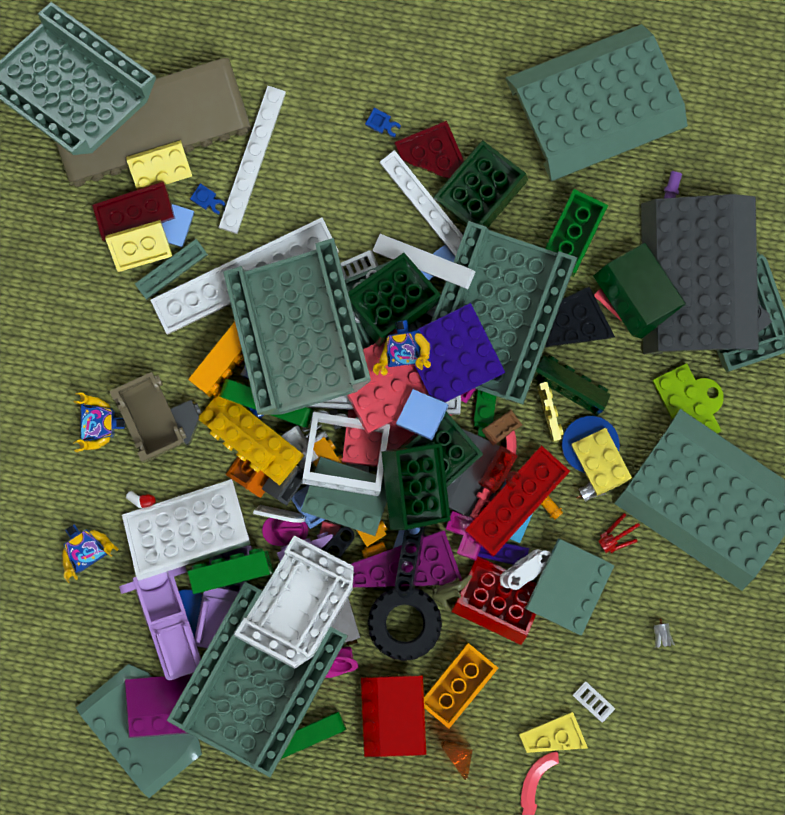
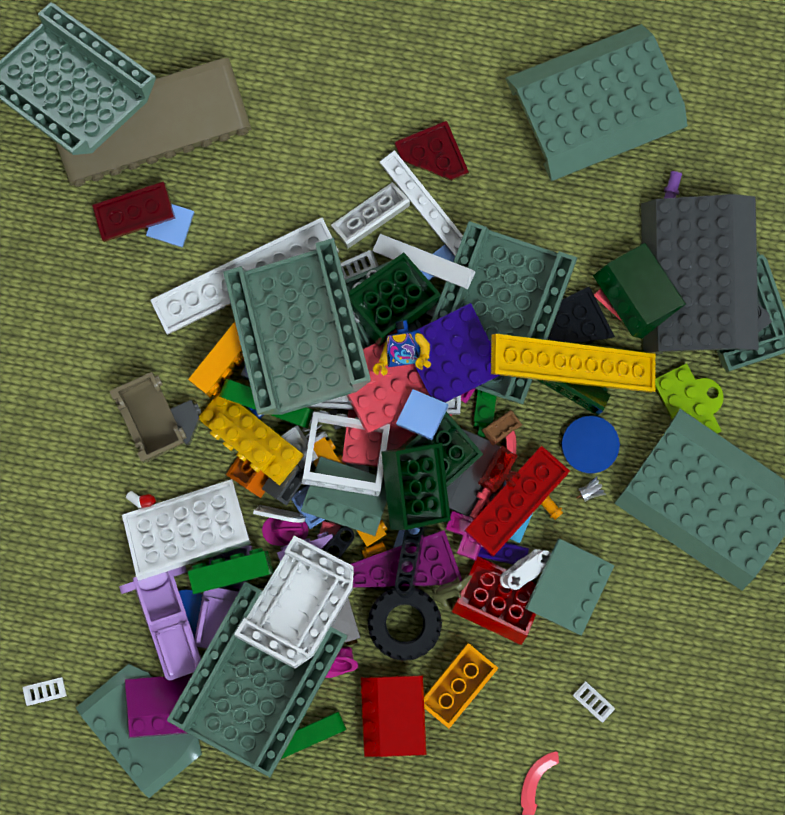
(27, 694): none -> white slope
(84, 550): torso -> none
(96, 422): torso -> none
(138, 246): light yellow plate -> none
(159, 164): light yellow plate -> none
(171, 269): sand green plate -> none
(205, 197): blue plate -> none
(252, 160): white plate -> none
(370, 215): none -> white slope
(380, 121): blue plate -> none
(459, 755): clear orange slope -> none
(481, 186): dark green slope -> none
(550, 411): light yellow wing -> none
(554, 735): light yellow wing -> none
(572, 363): none -> yellow plate
(577, 226): green brick -> none
(601, 461): light yellow plate -> none
(608, 542): red plant -> none
(662, 633): flat silver piece -> none

